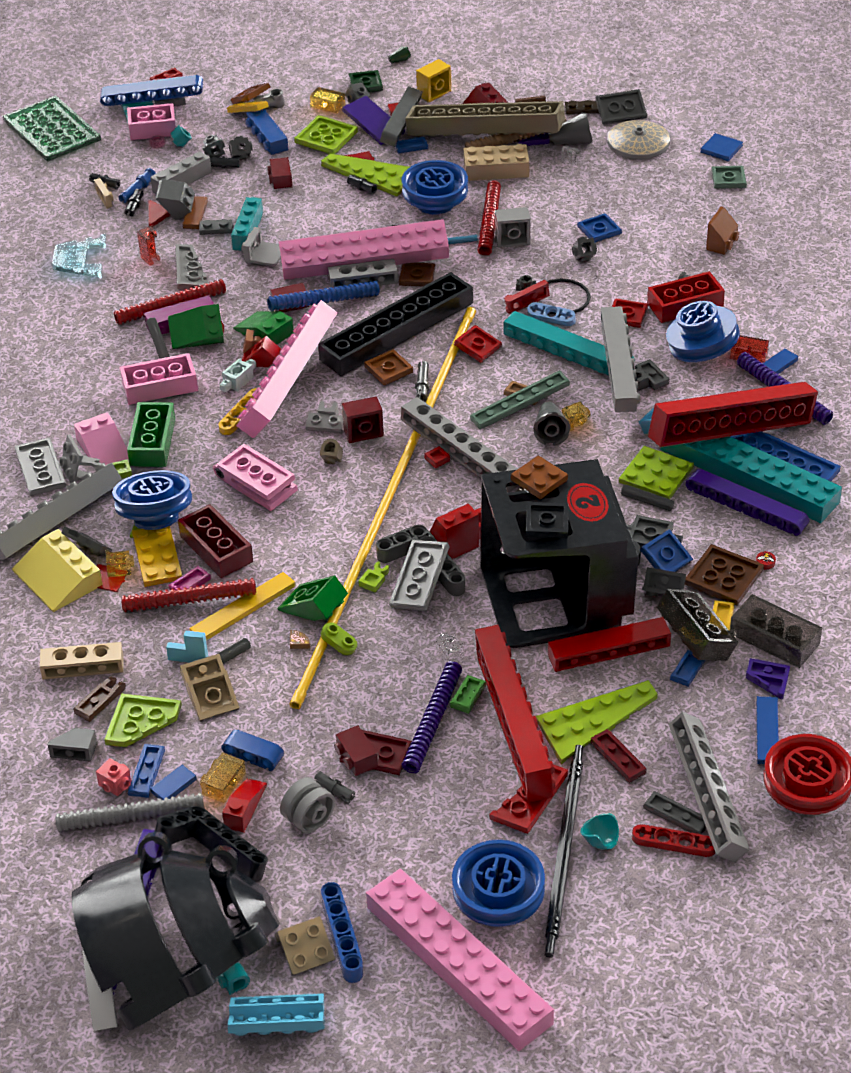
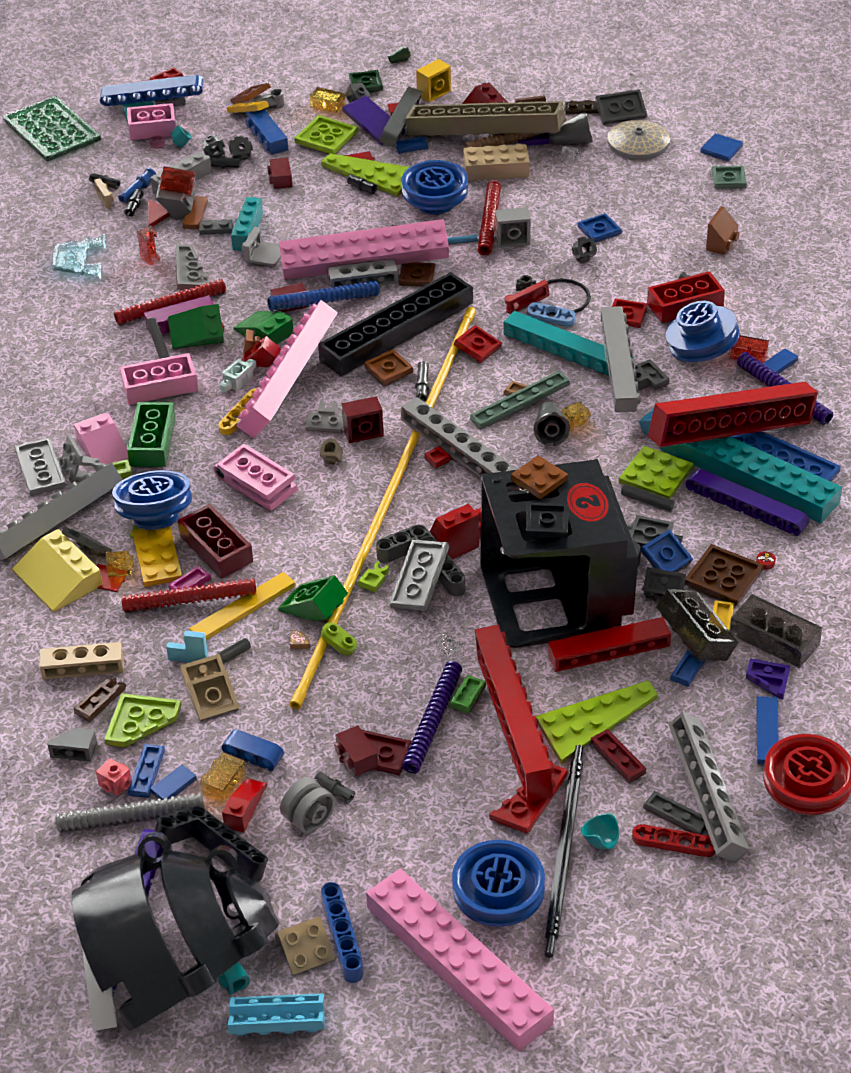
(177, 180): none -> clear red hinge

